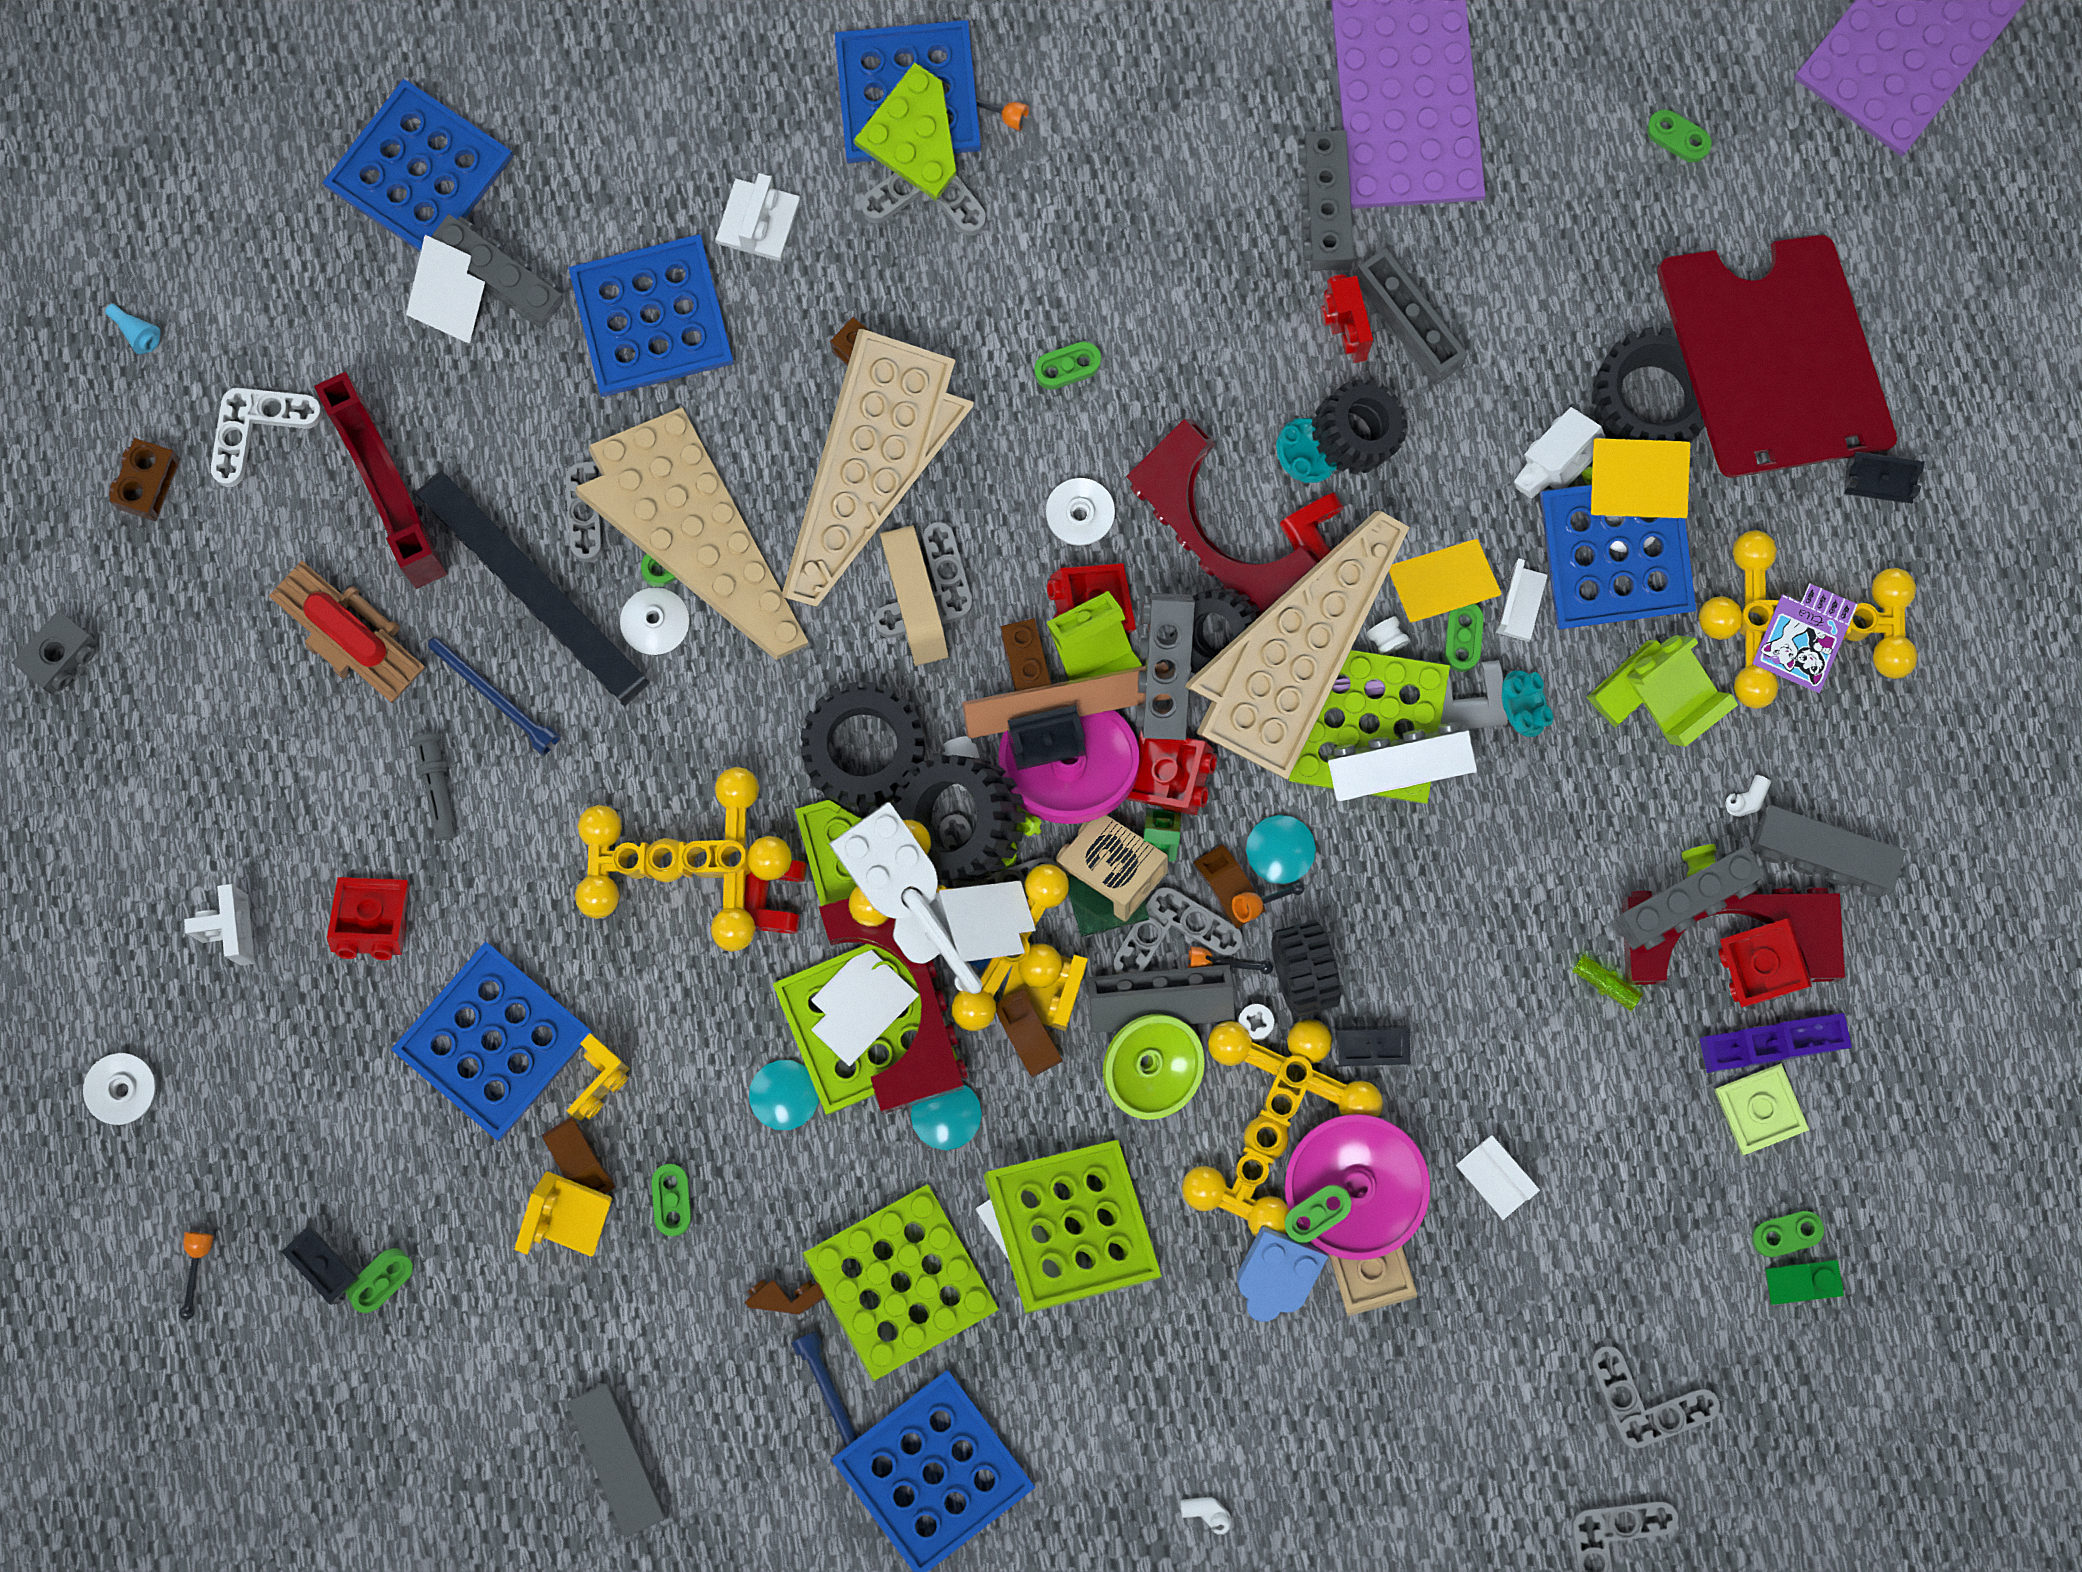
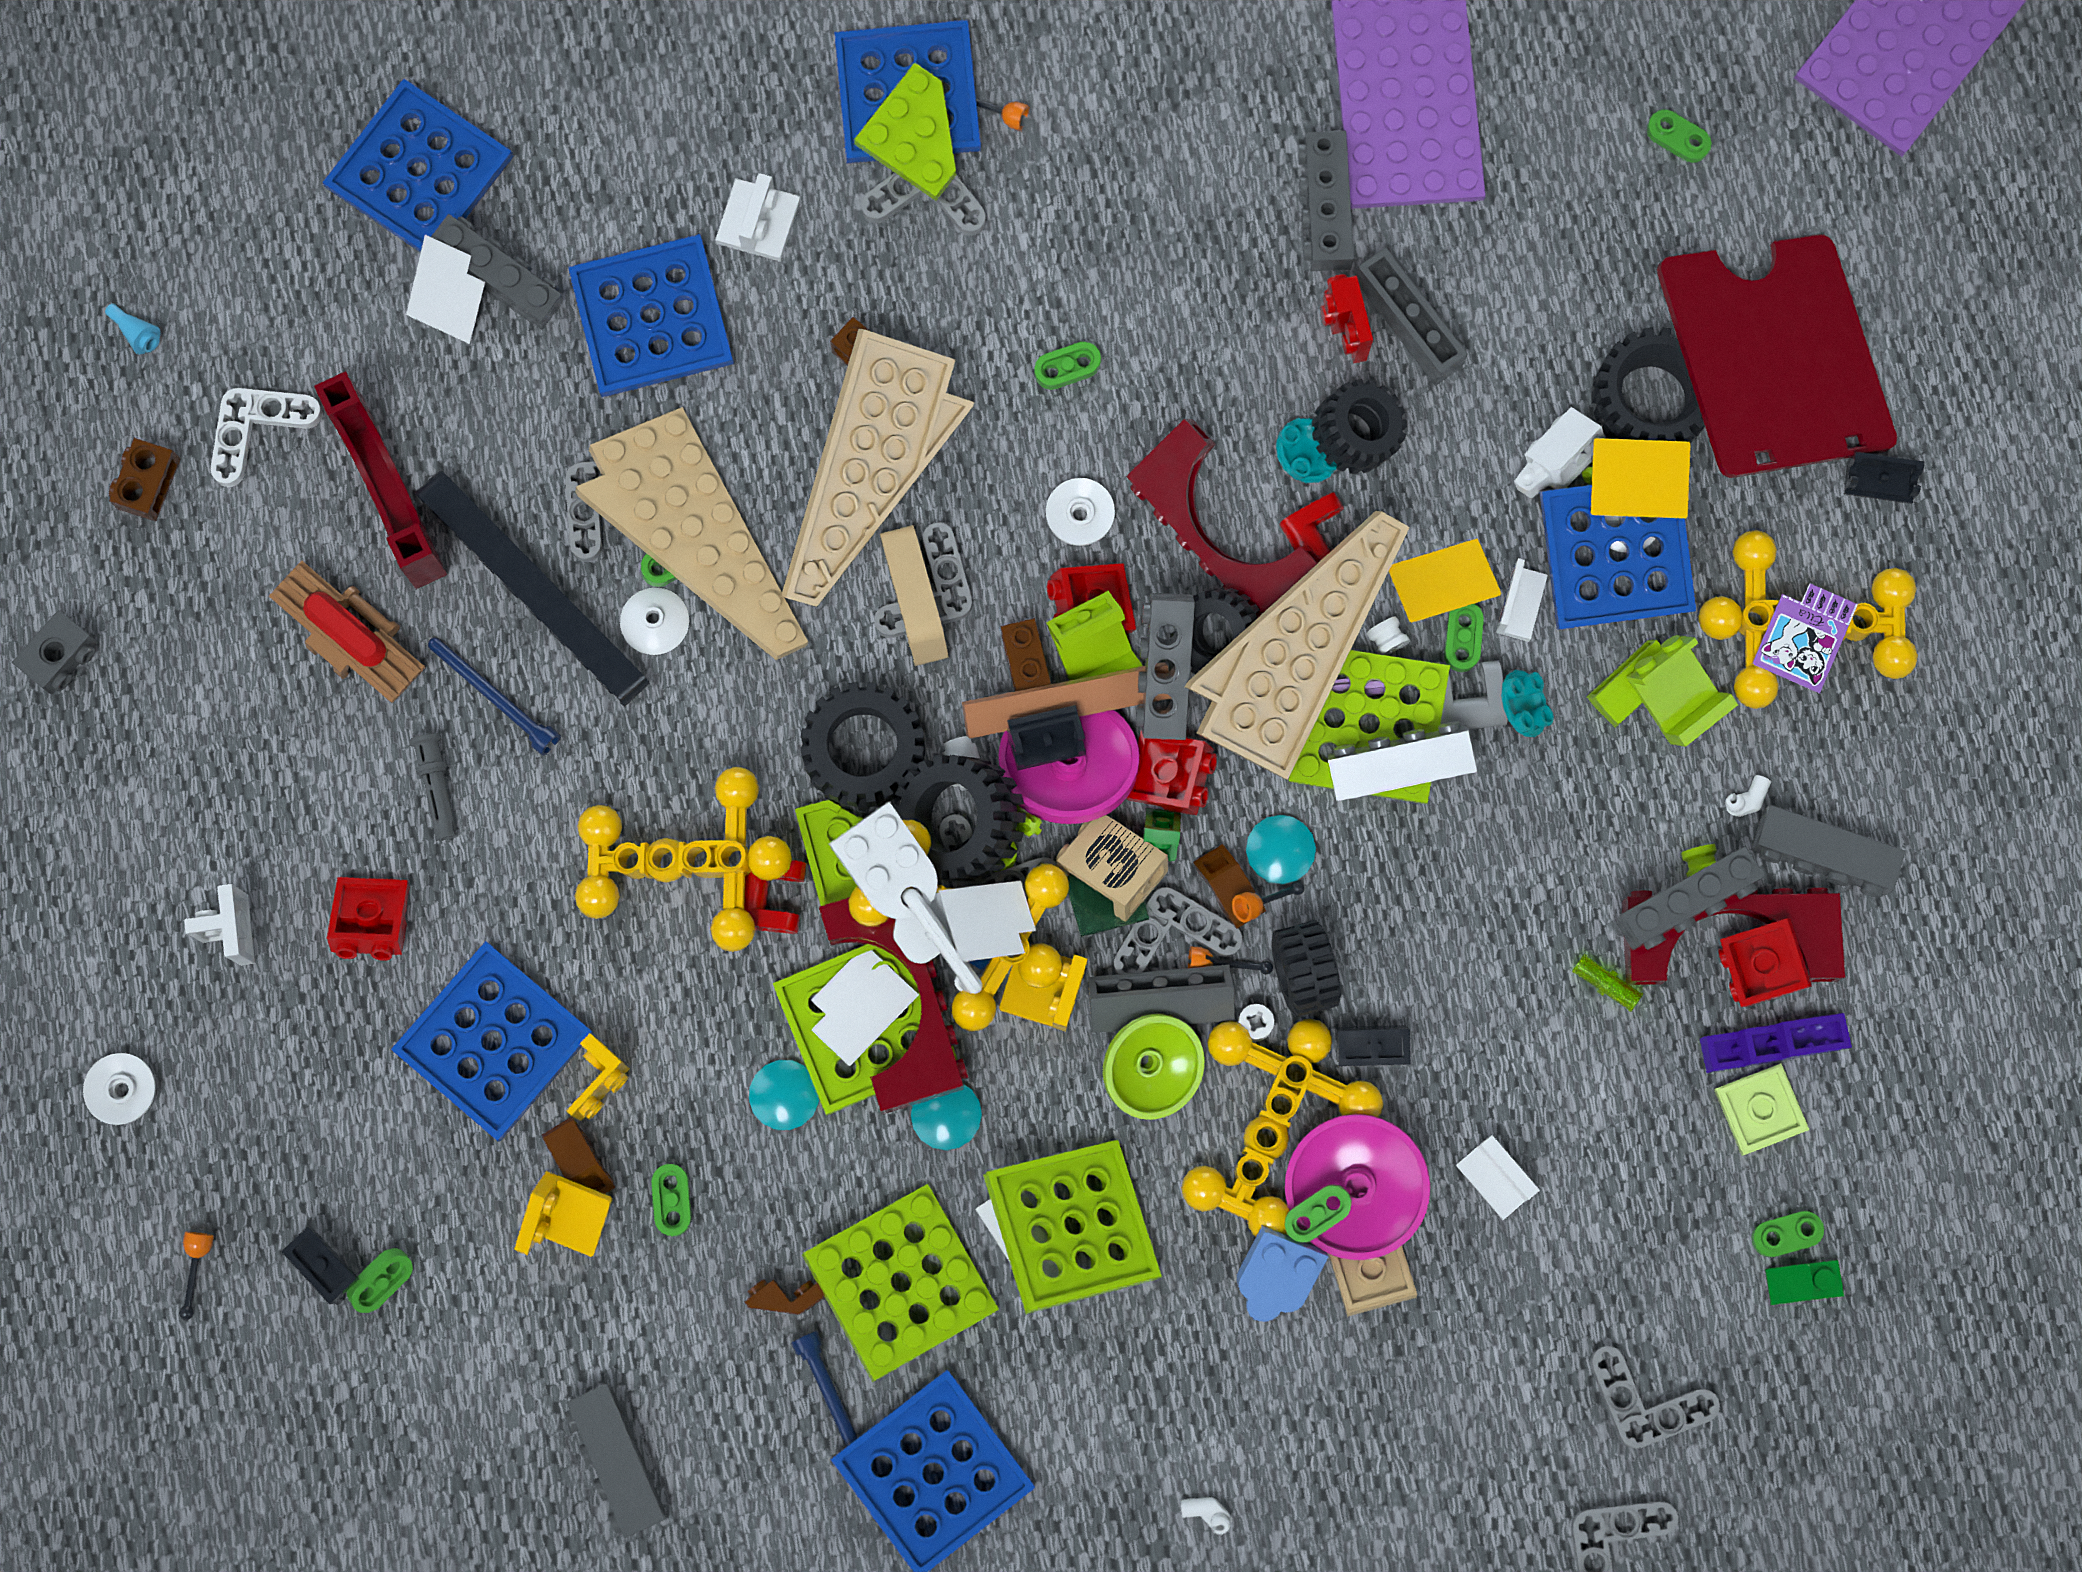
(1028, 1033): reddish brown slope -> none

